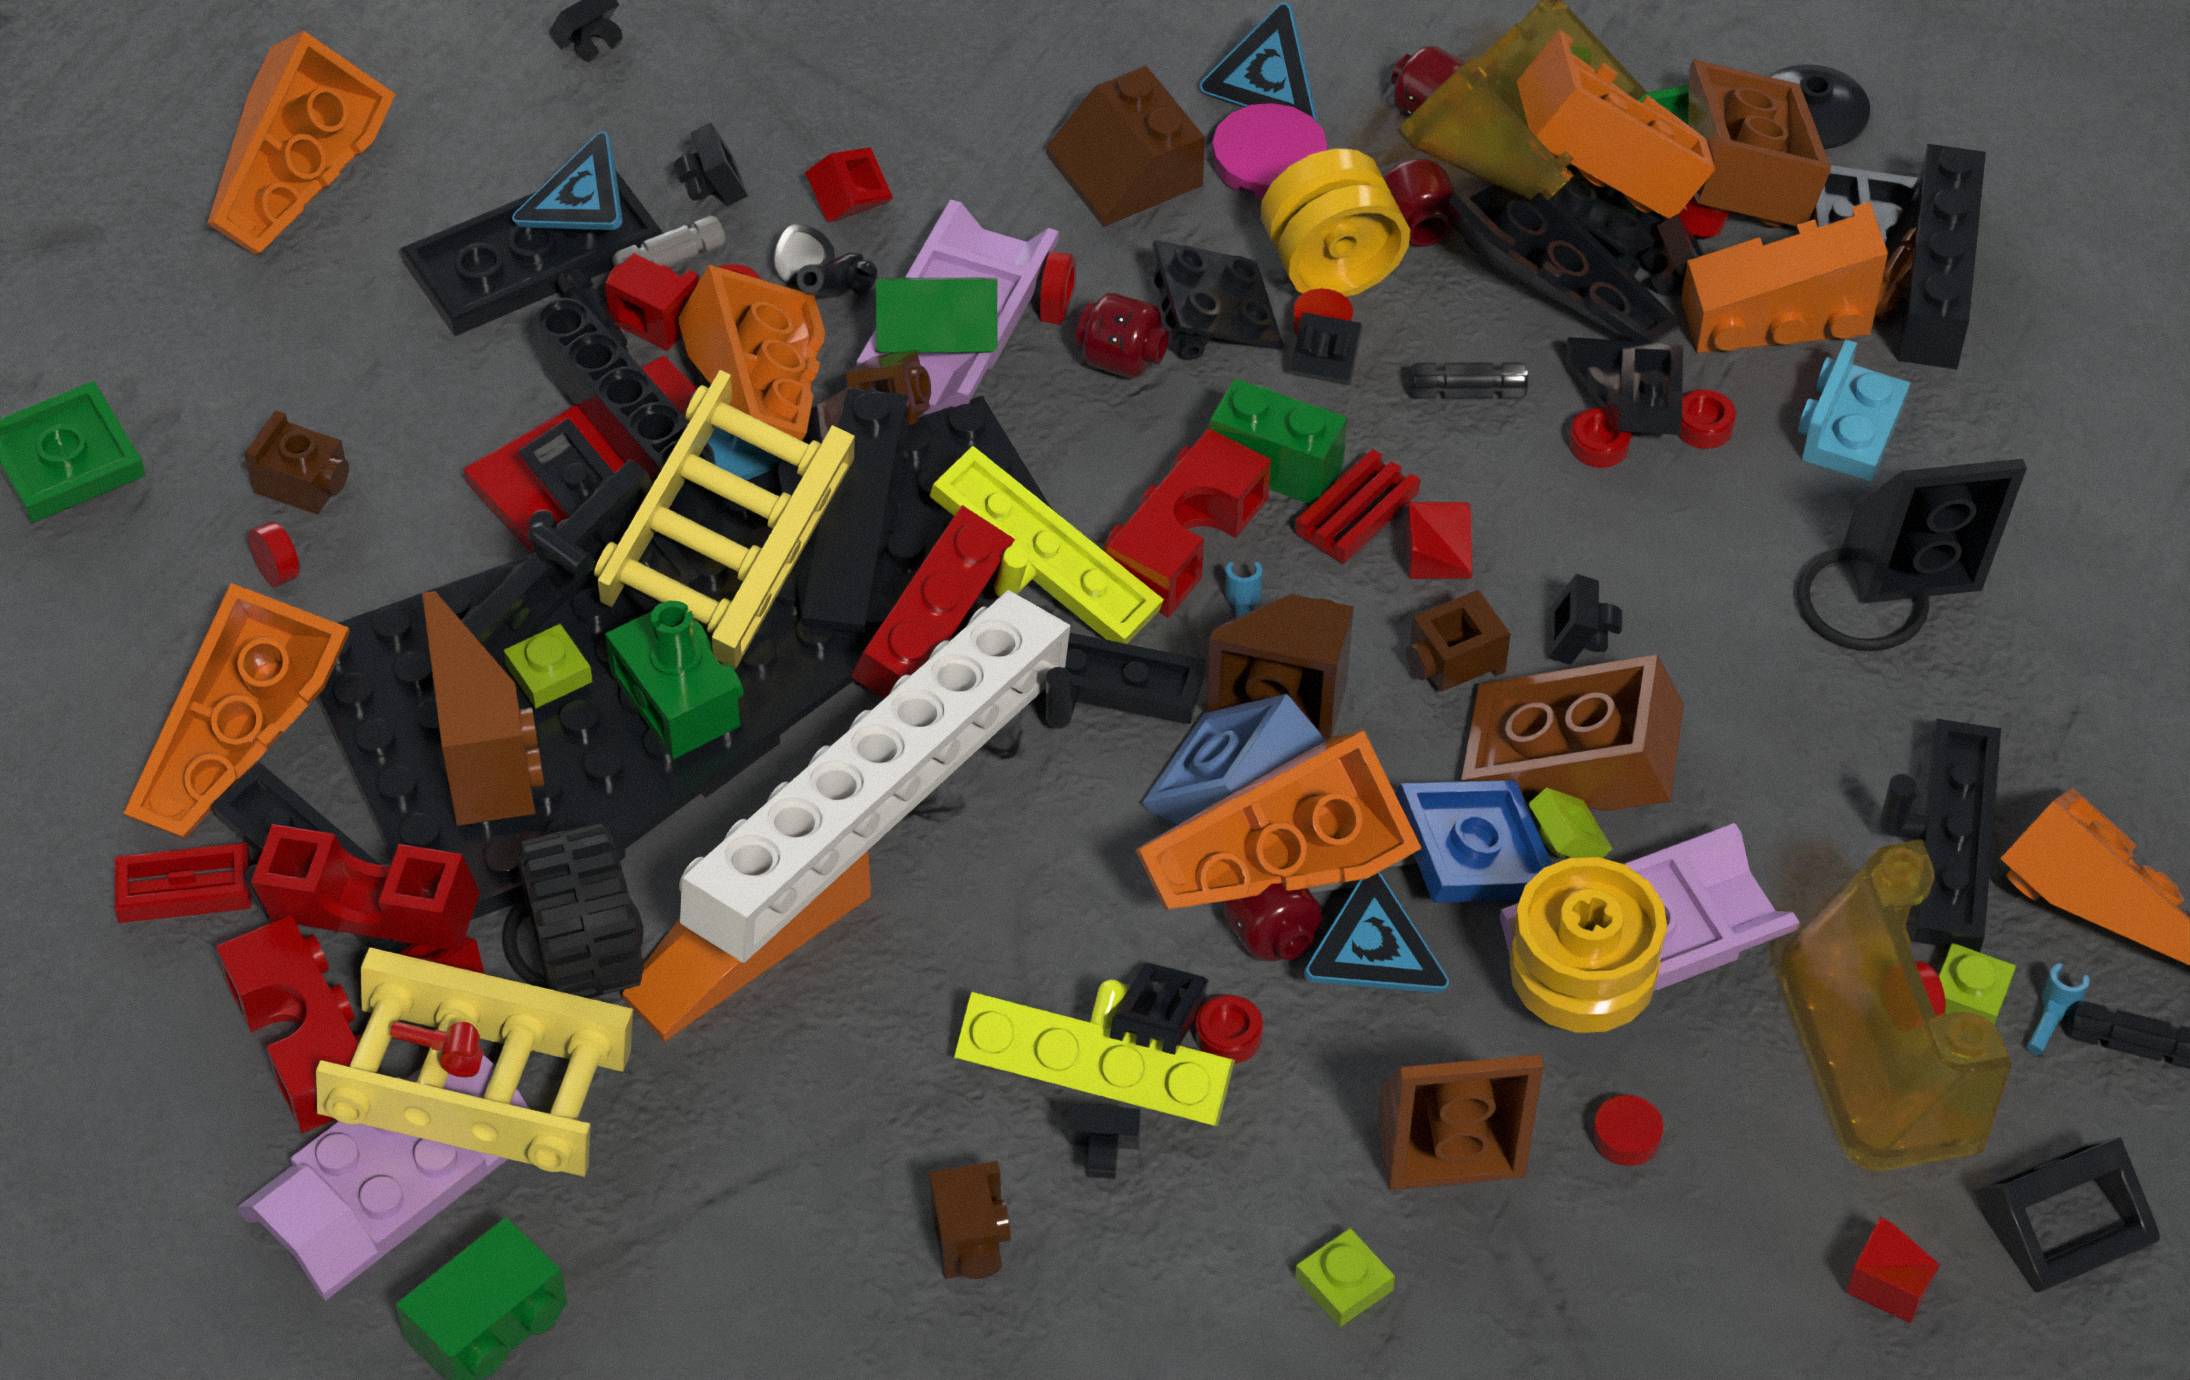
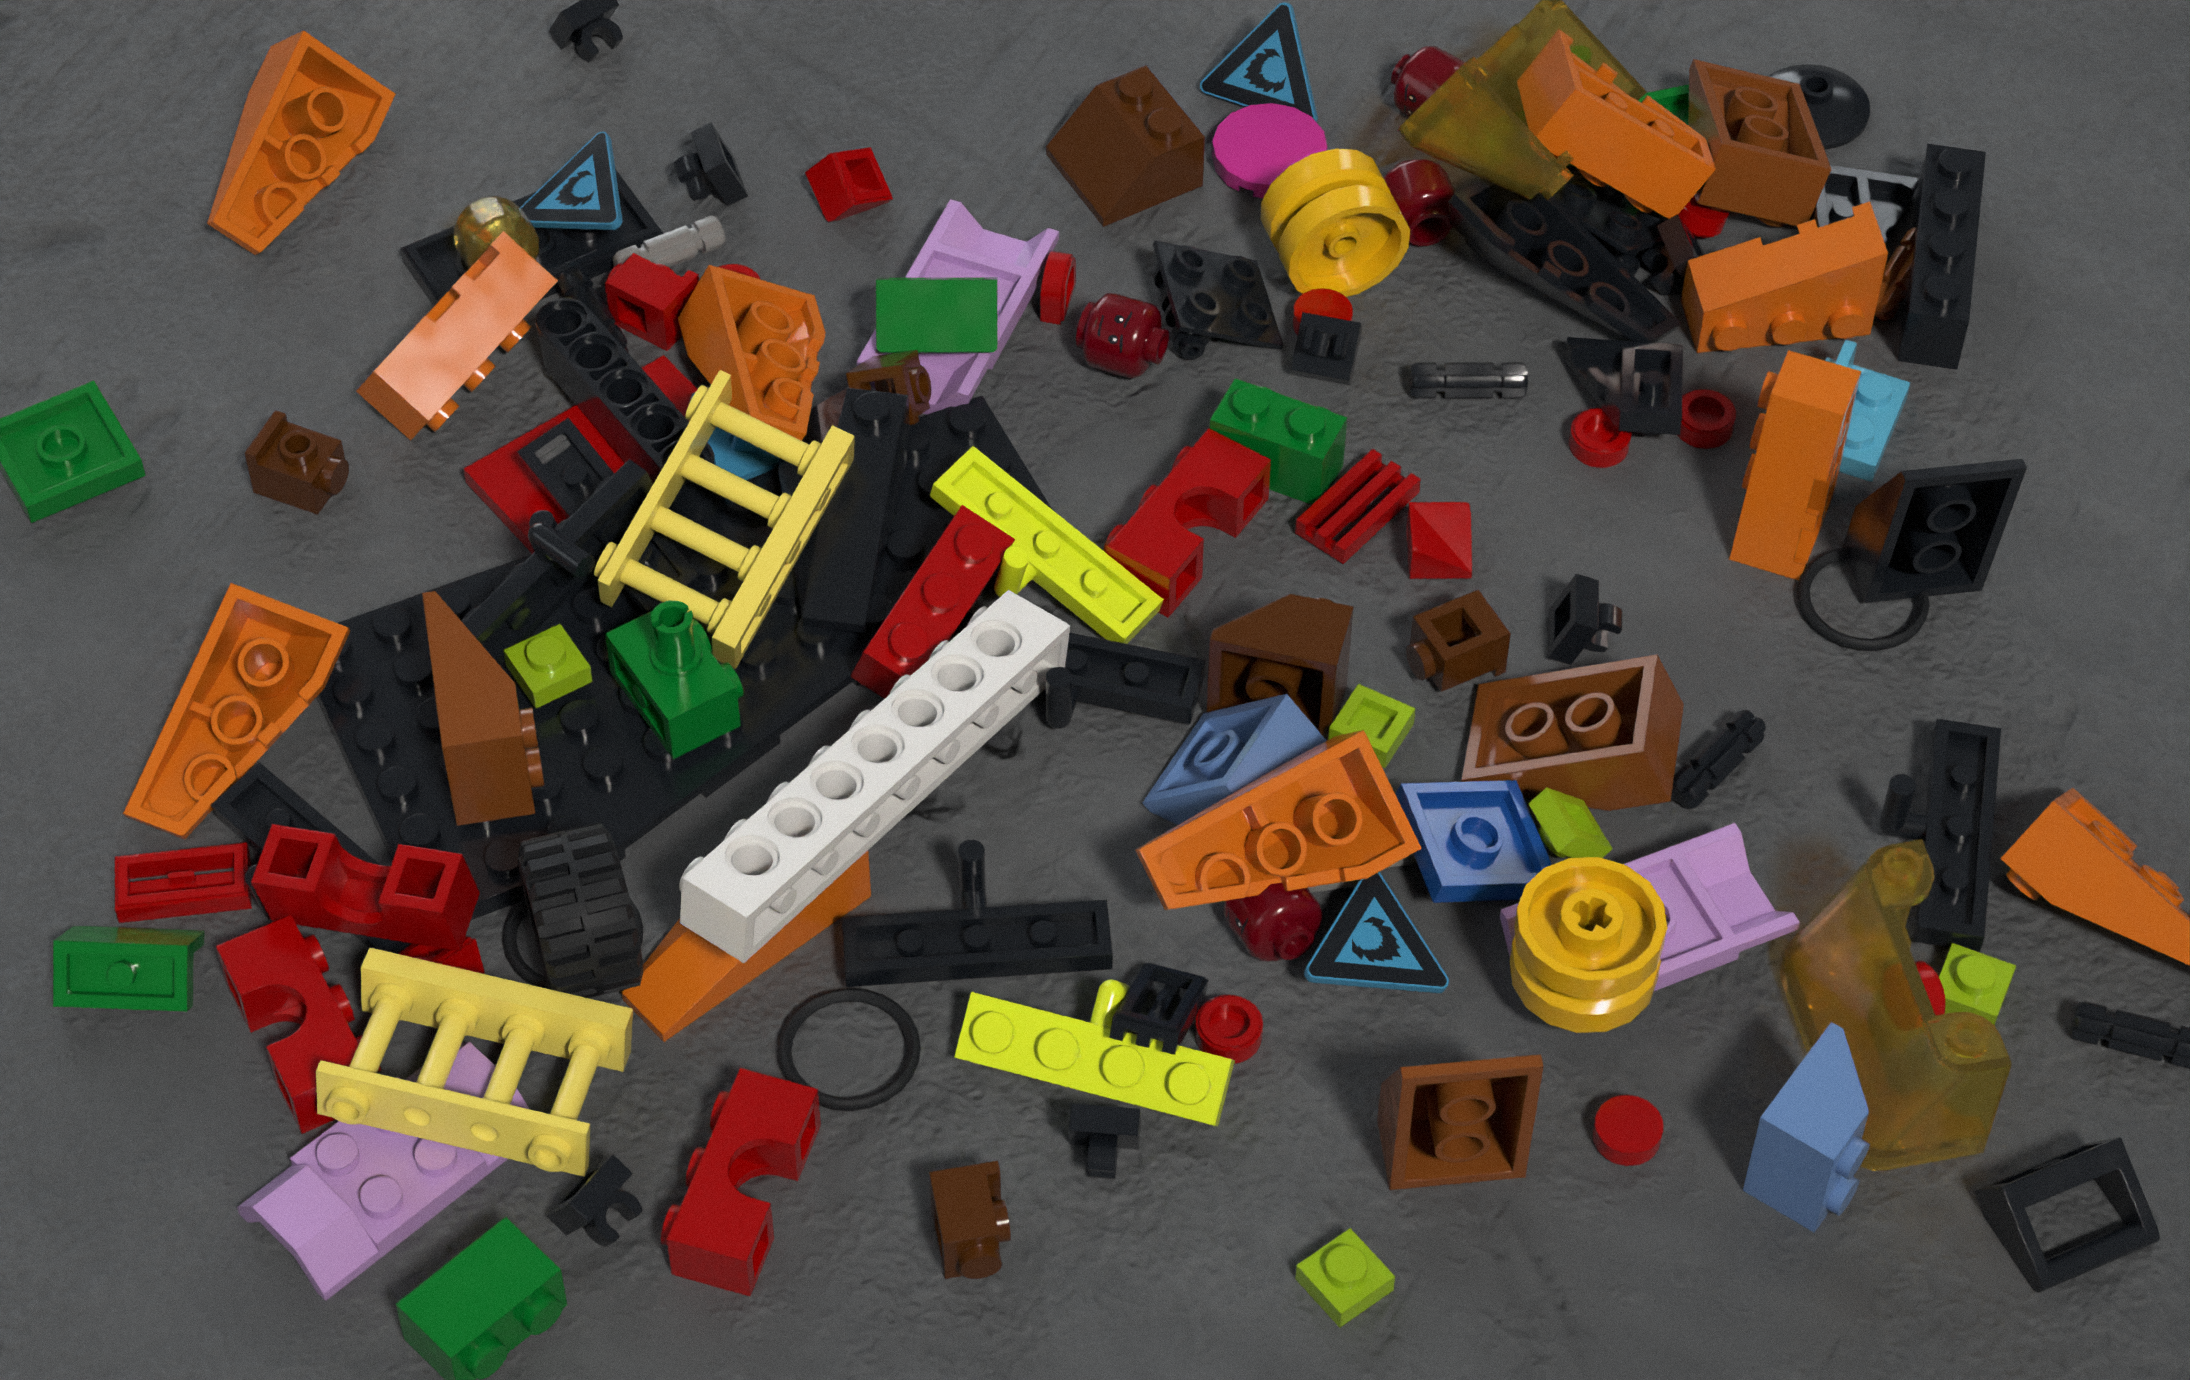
(125, 968): none -> green panel
(274, 553): red tile -> none
(456, 338): none -> orange wedge
(458, 1045): red hand -> none
(485, 220): none -> clear yellow head
(590, 1199): none -> black tile
(757, 1131): none -> red arch
(799, 247): piece -> none
(838, 276): black arm -> none
(852, 995): none -> black tyre
(976, 938): none -> black plate
(1241, 591): dark azure hand -> none
(1380, 717): none -> lime plate
(1717, 759): none -> black axle
(1794, 463): none -> orange wedge
(1812, 1136): none -> medium blue slope
(1892, 1272): red slope -> none
(2058, 1002): dark azure hand -> none

